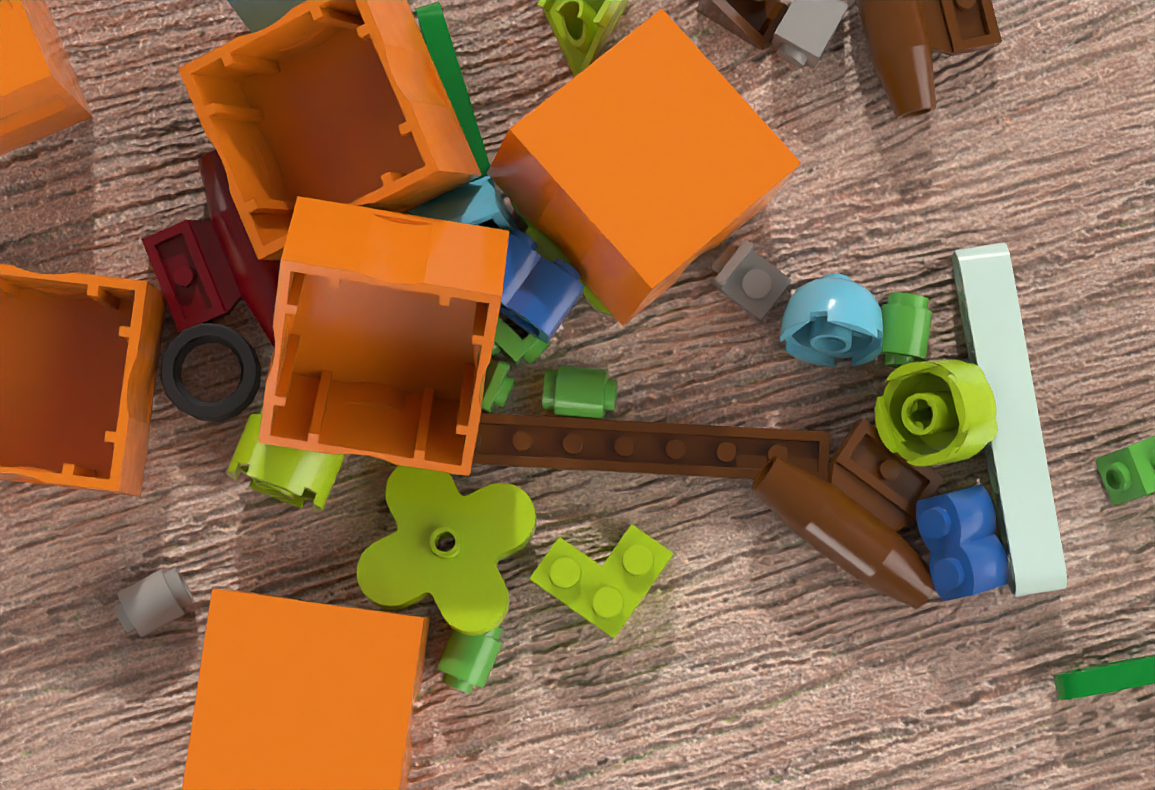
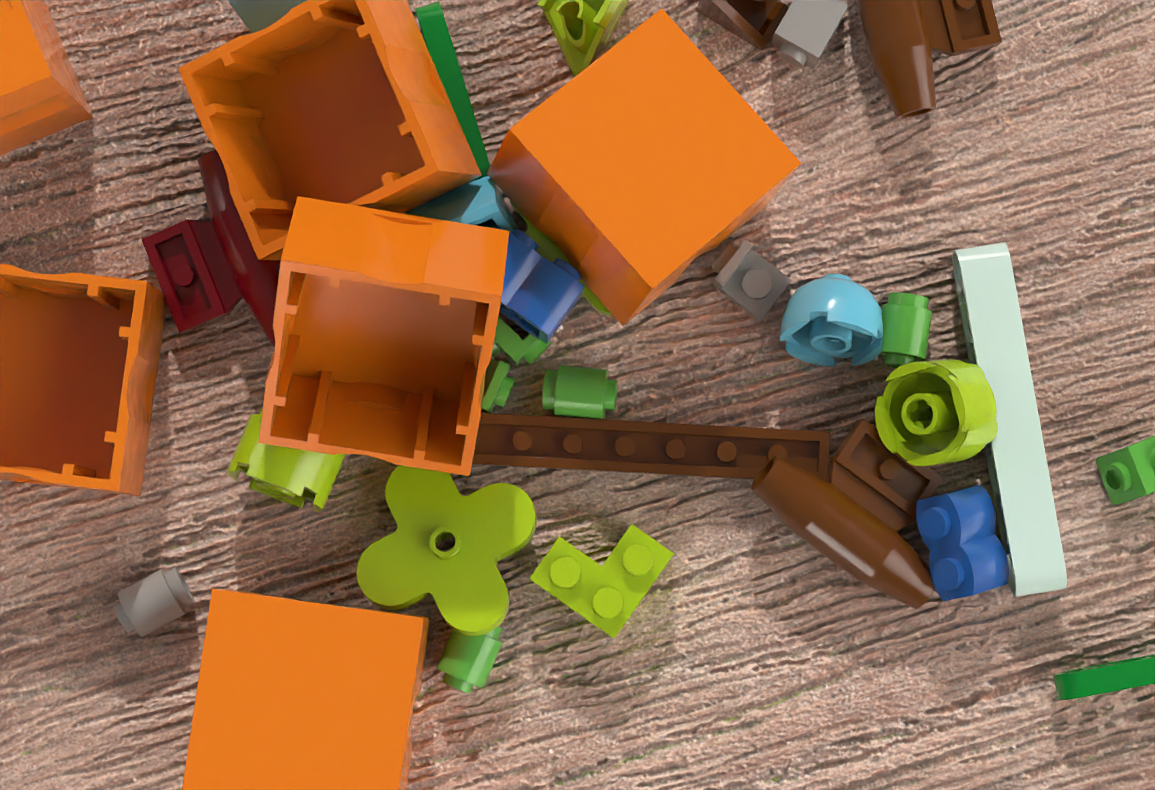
(172, 368): black tyre -> none

